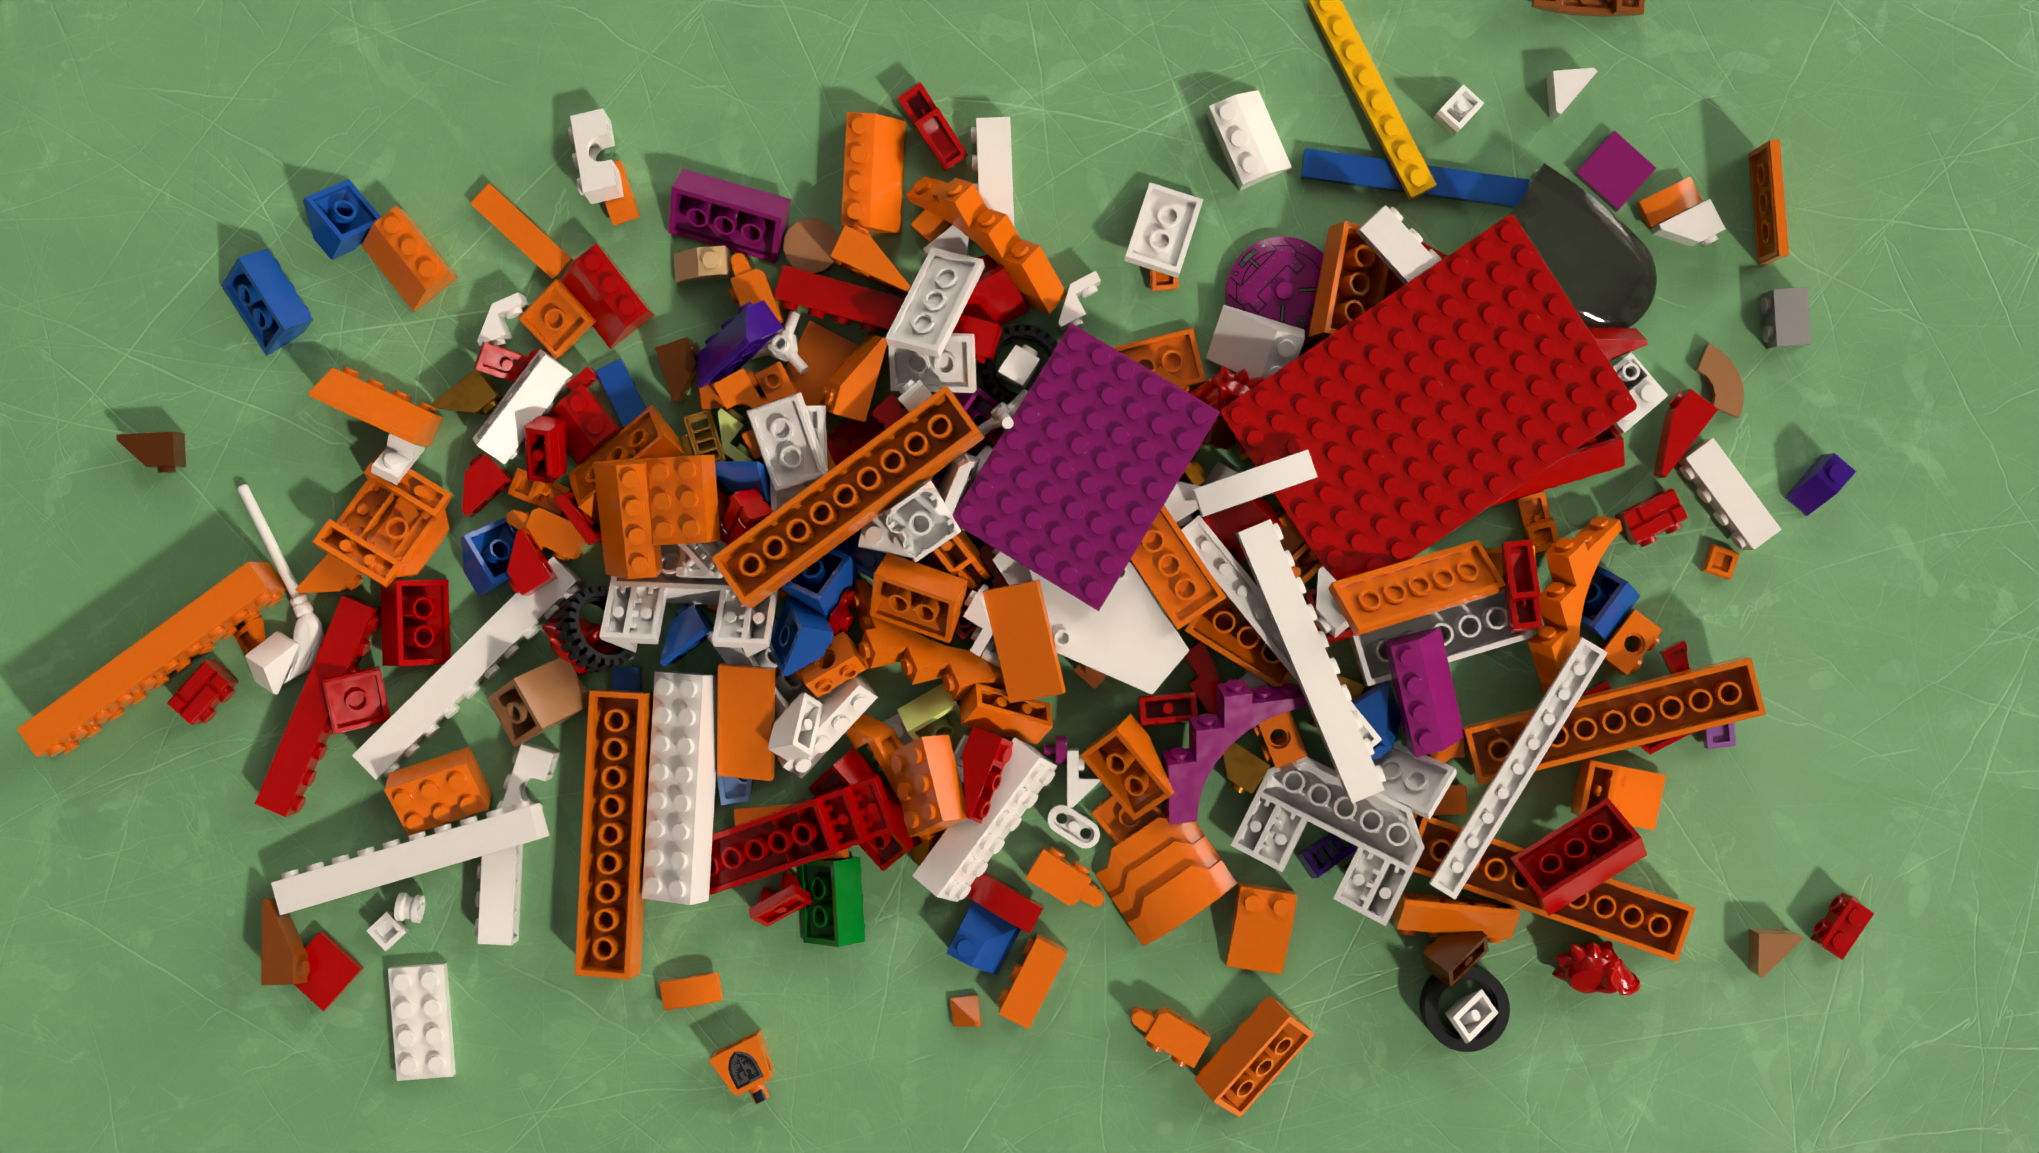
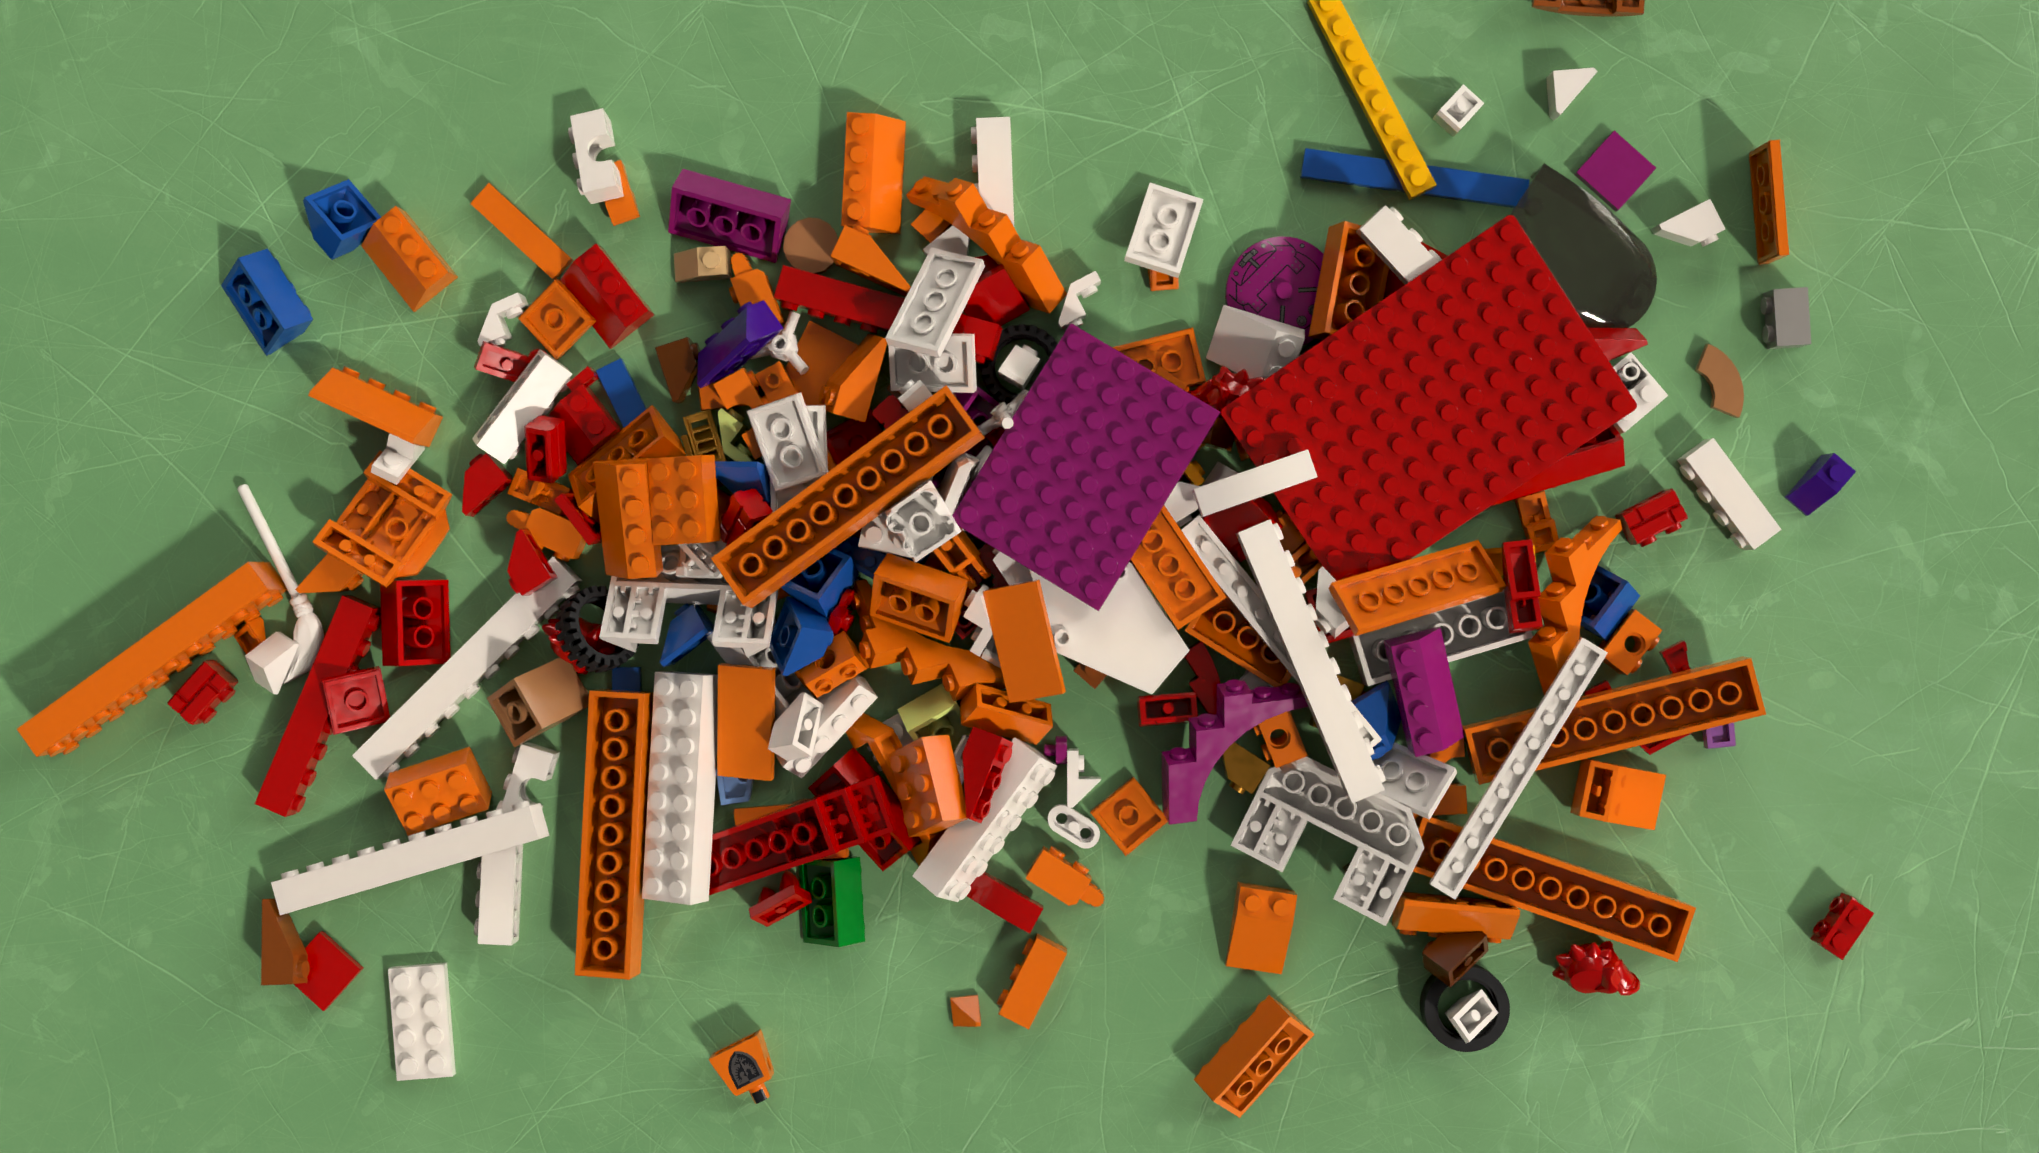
(157, 449): reddish brown slope -> none
(387, 930): white plate -> none
(409, 907): white wheel -> none
(470, 395): pearl gold slope -> none
(487, 555): blue slope -> none
(691, 991): orange slope -> none
(931, 125): red slope -> none
(983, 939): blue slope -> none
(1129, 767): orange slope -> none
(1164, 877): orange slope -> none
(1172, 1034): orange hinge -> none
(1248, 138): white slope -> none
(1310, 866): dark purple slope -> none
(1579, 856): red slope -> none
(1669, 202): orange slope -> none
(1681, 426): red slope -> none
(1720, 562): orange tile -> none
(1768, 948): medium nougat slope -> none

